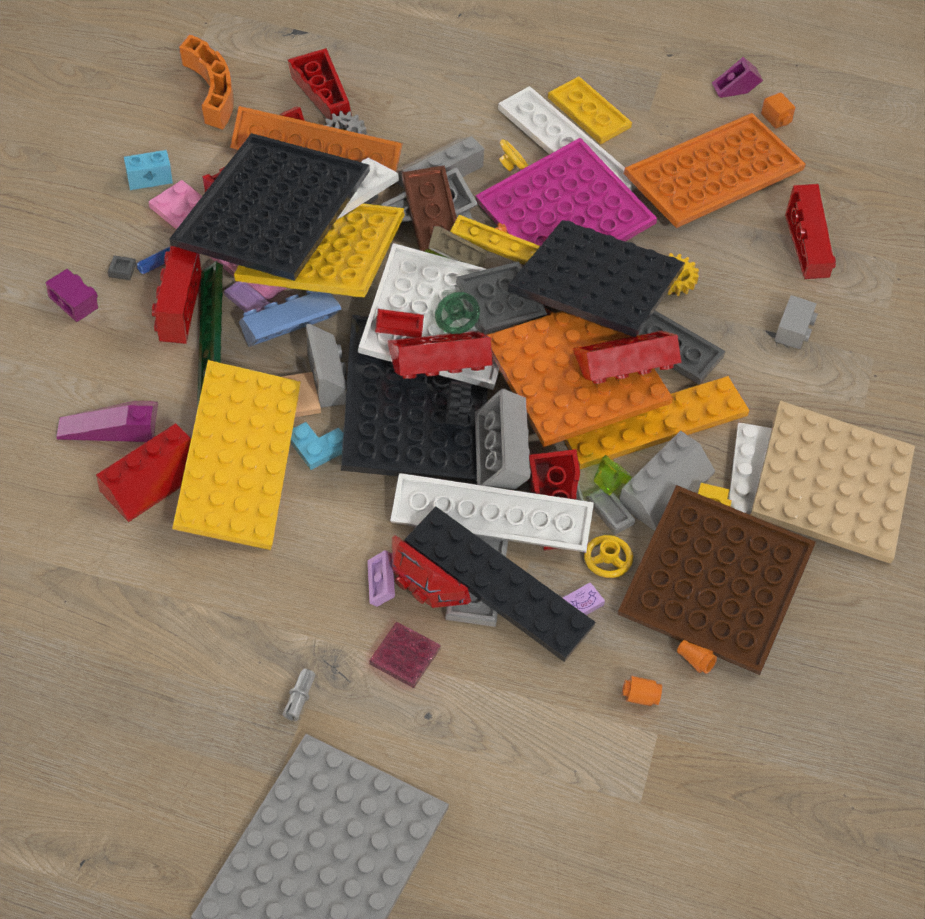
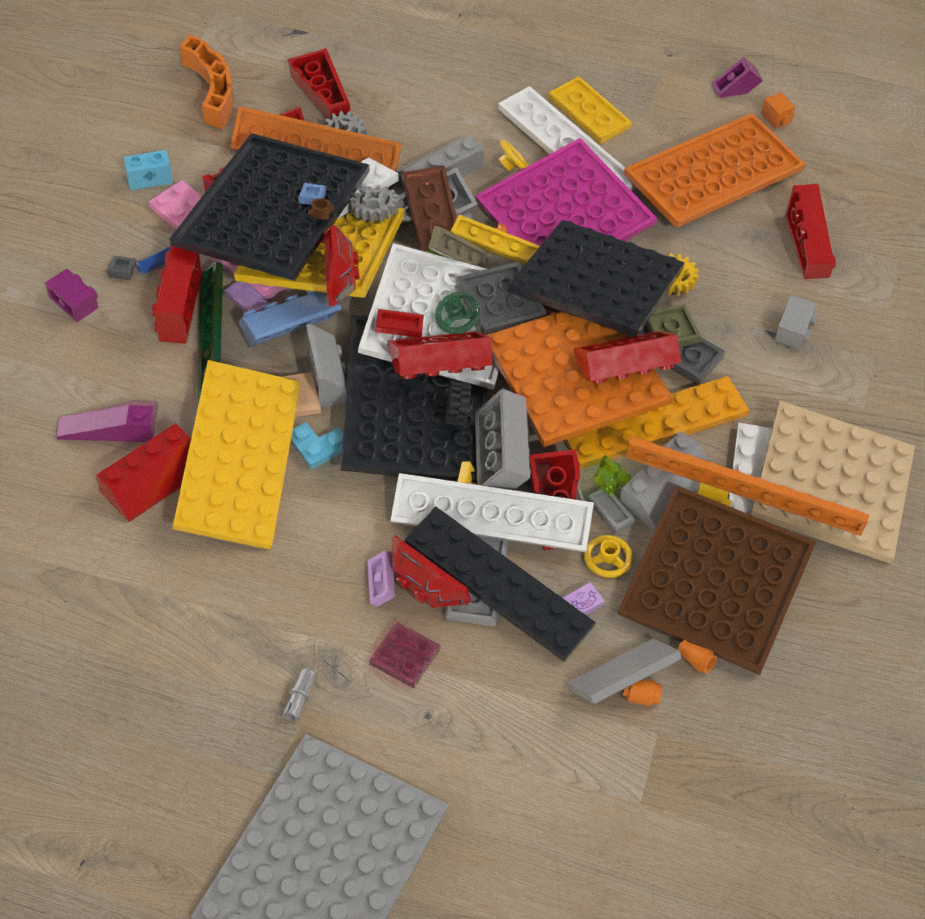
(311, 192): none -> medium blue tile
(320, 209): none -> reddish brown plate
(340, 265): none -> red wedge
(375, 203): none -> light grey gear
(465, 473): none -> yellow tile
(624, 670): none -> light grey tile
(675, 321): none -> olive tile
(747, 486): none -> orange plate

